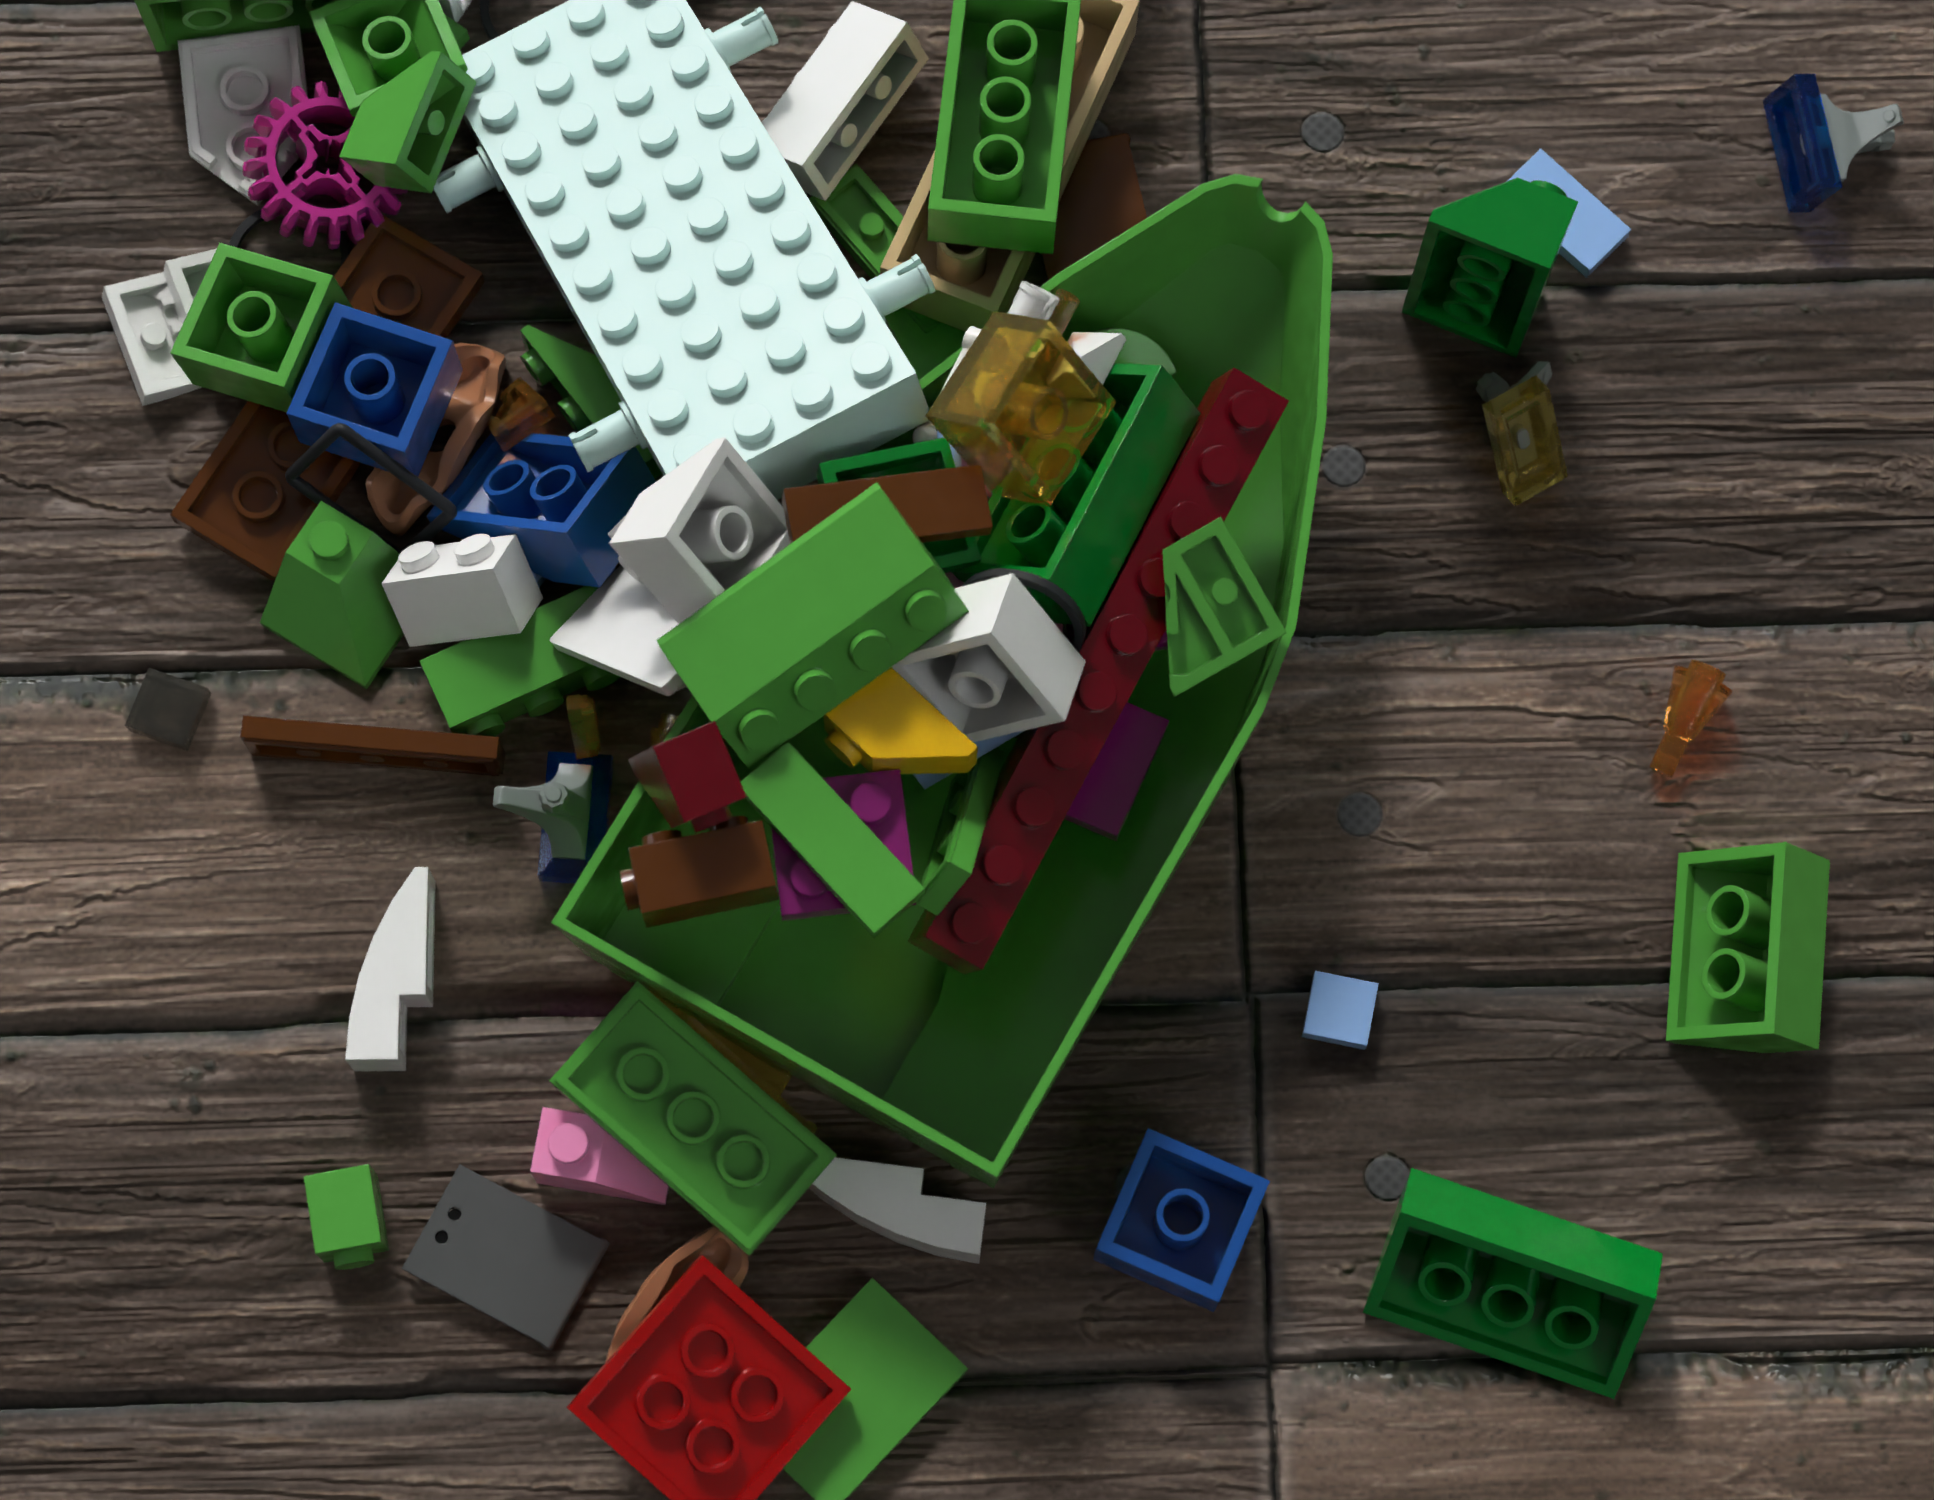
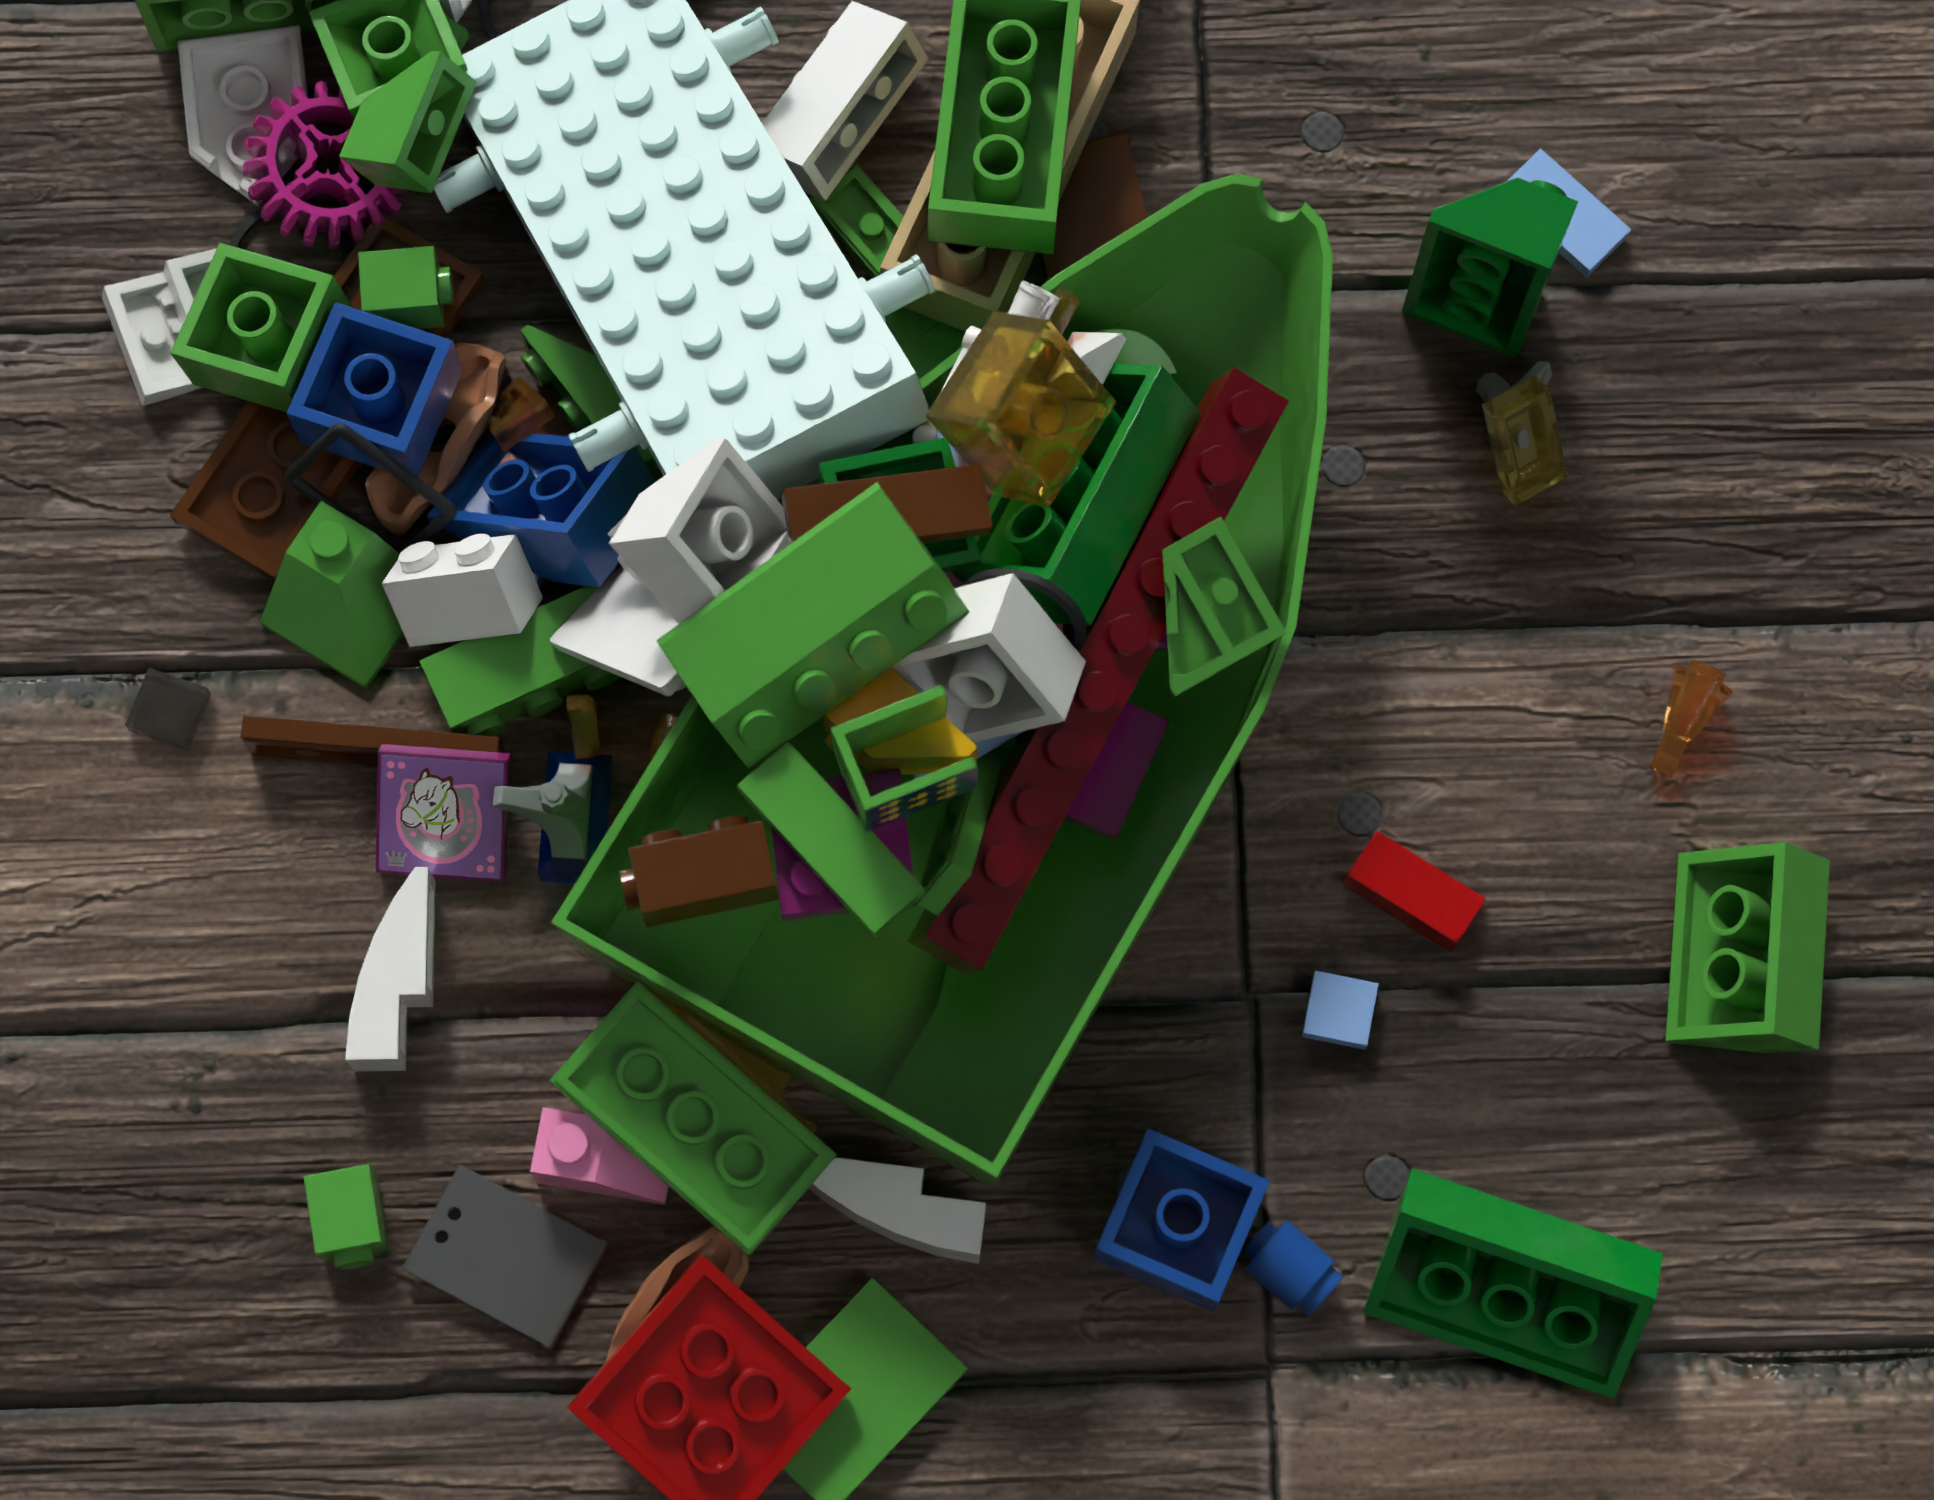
(406, 286): none -> bright green brick
(441, 812): none -> tile
(690, 778): dark red slope -> none
(885, 725): none -> bright green piece
(1292, 1267): none -> blue brick
(1414, 891): none -> red slope
(1819, 140): clear blue piece -> none

